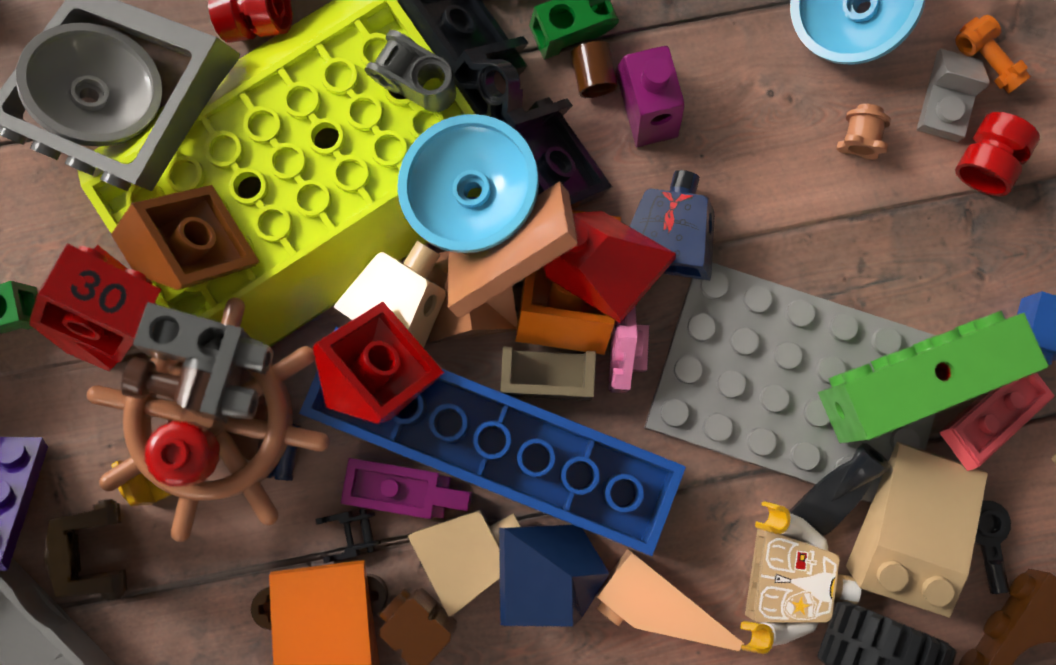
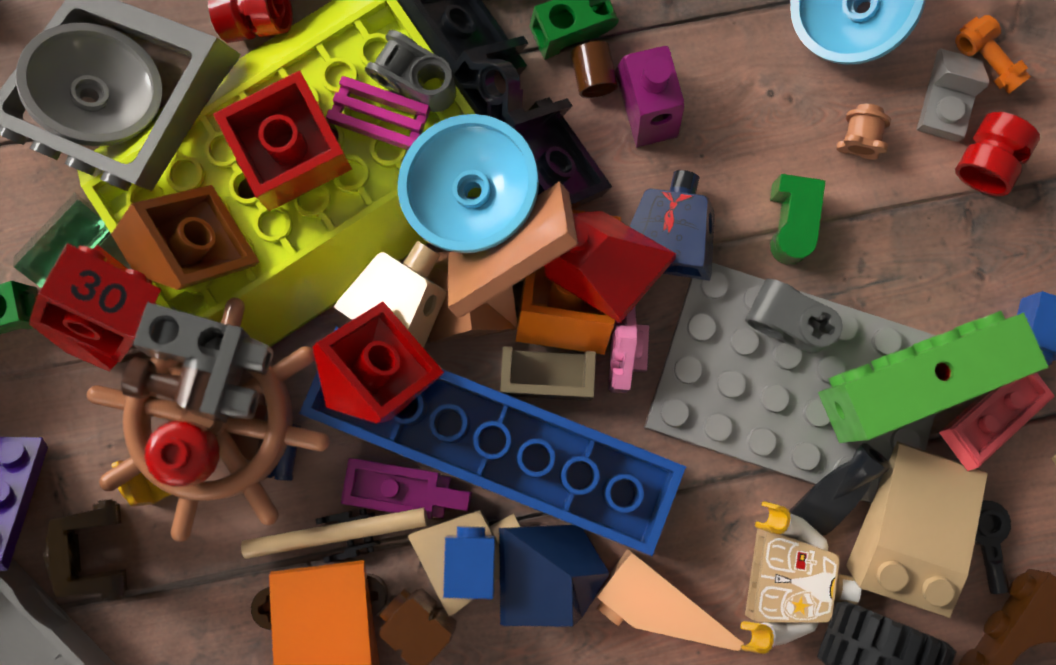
(72, 224): none -> clear green brick
(282, 141): none -> red brick
(334, 533): none -> tan bar
(342, 100): none -> dark pink tile
(469, 564): none -> blue brick
(787, 315): none -> dark grey piece
(798, 217): none -> green leg

